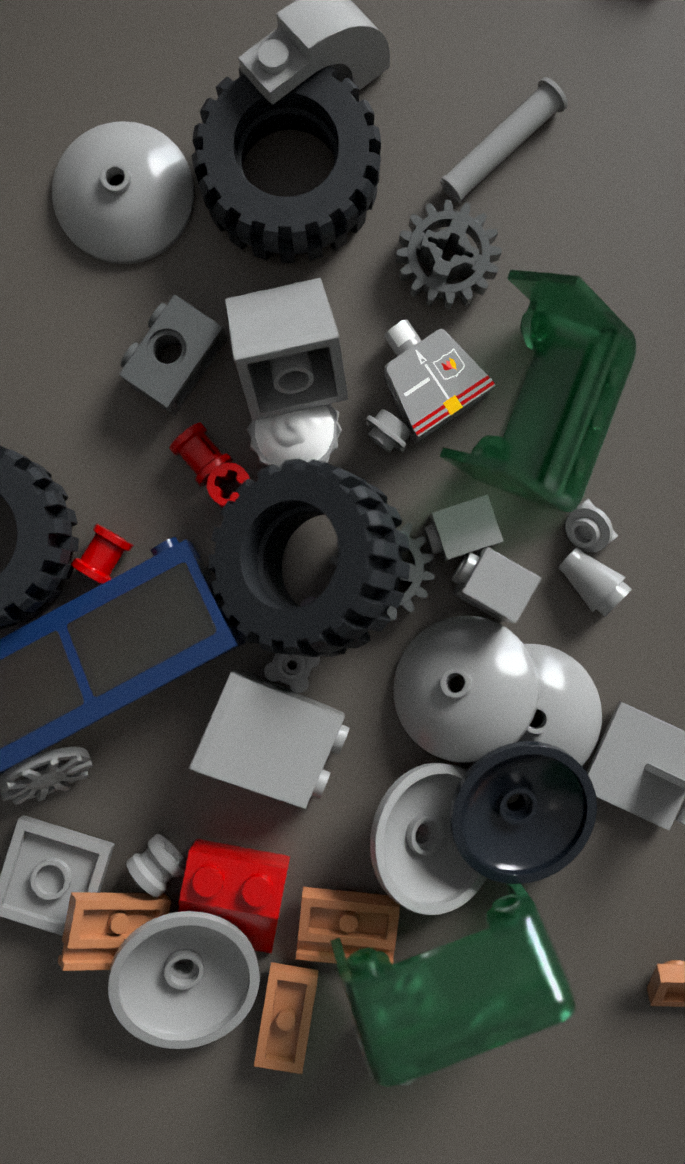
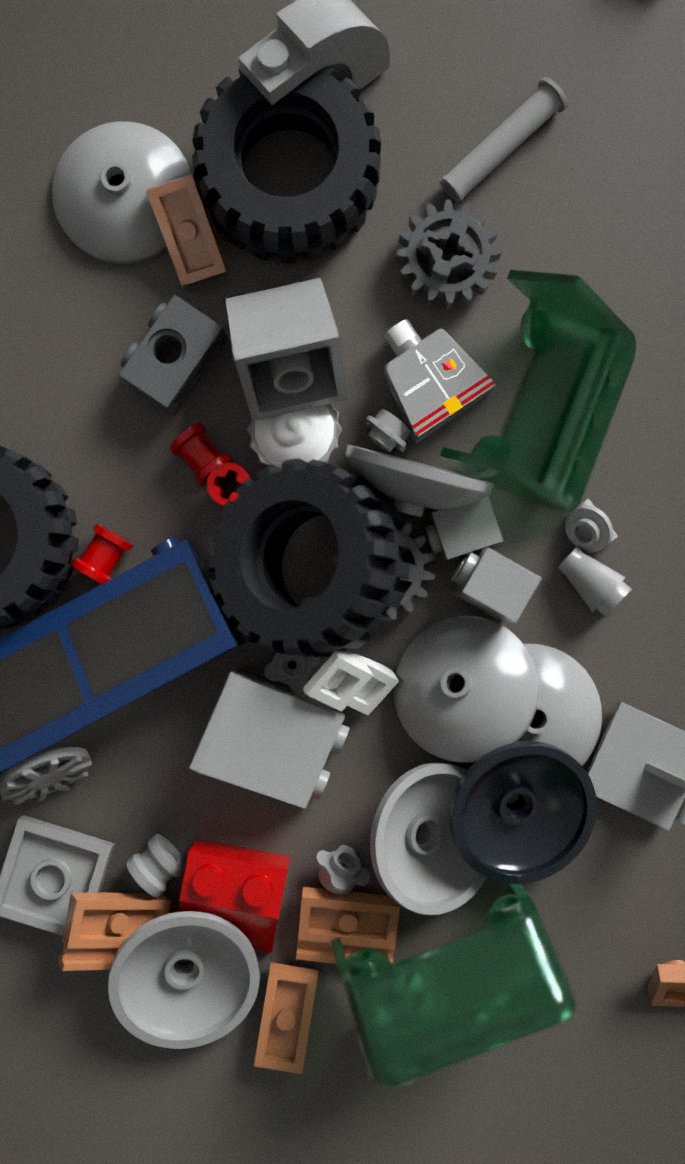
(187, 229): none -> nougat plate
(341, 870): none -> light grey plate
(351, 682): none -> white slope
(415, 483): none -> light grey dish

